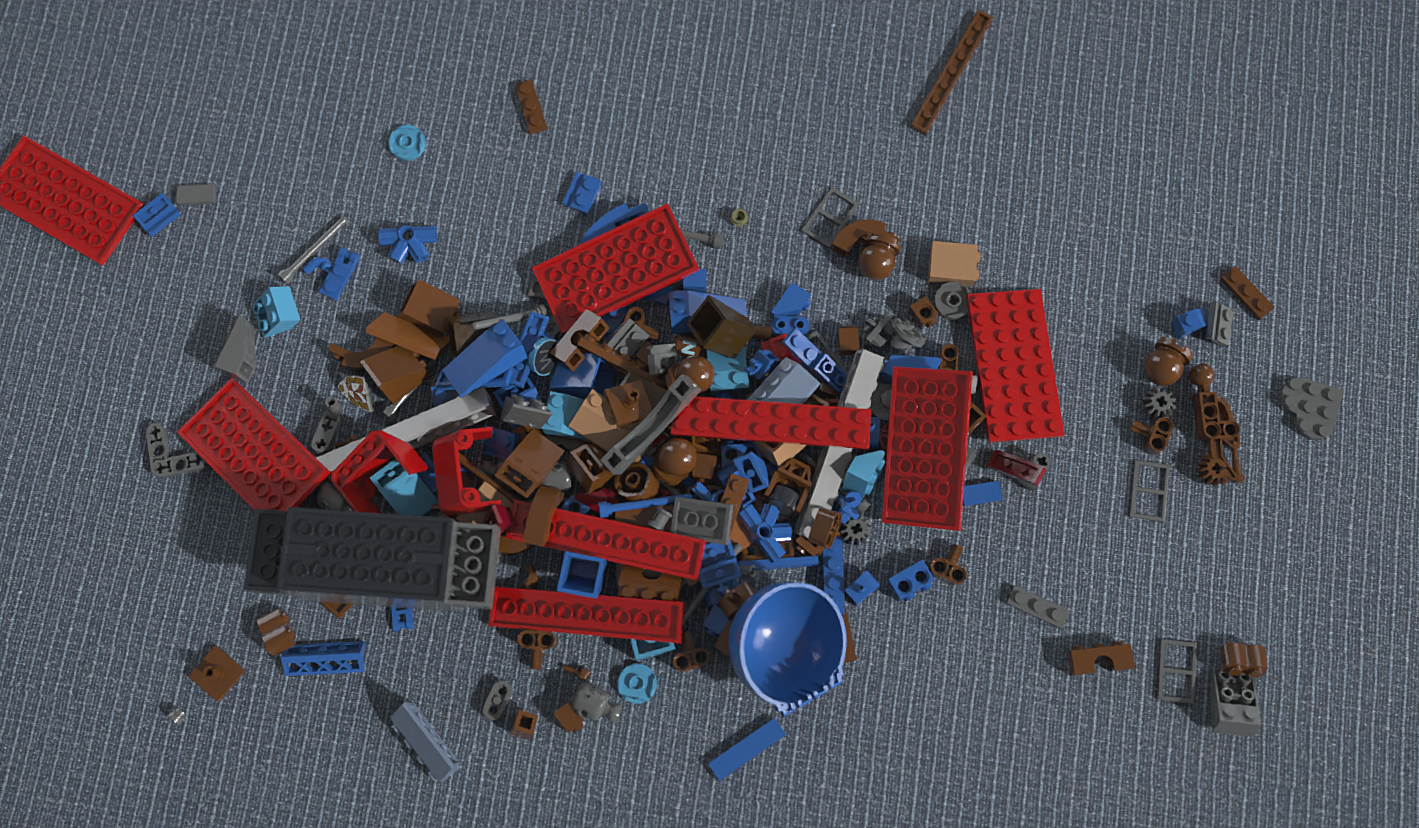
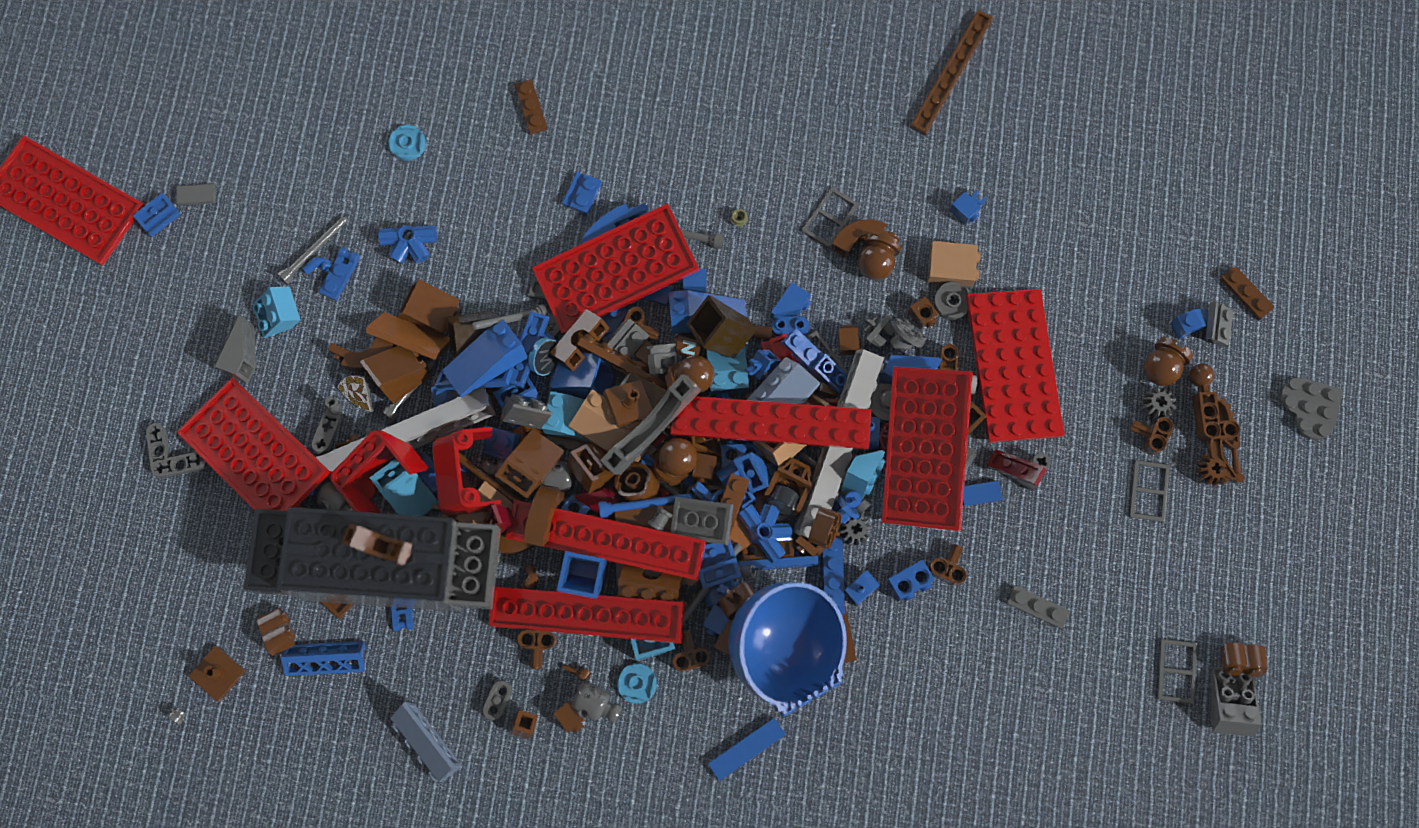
(376, 544): none -> reddish brown arch
(967, 207): none -> blue brick
(1118, 657): reddish brown arch -> none

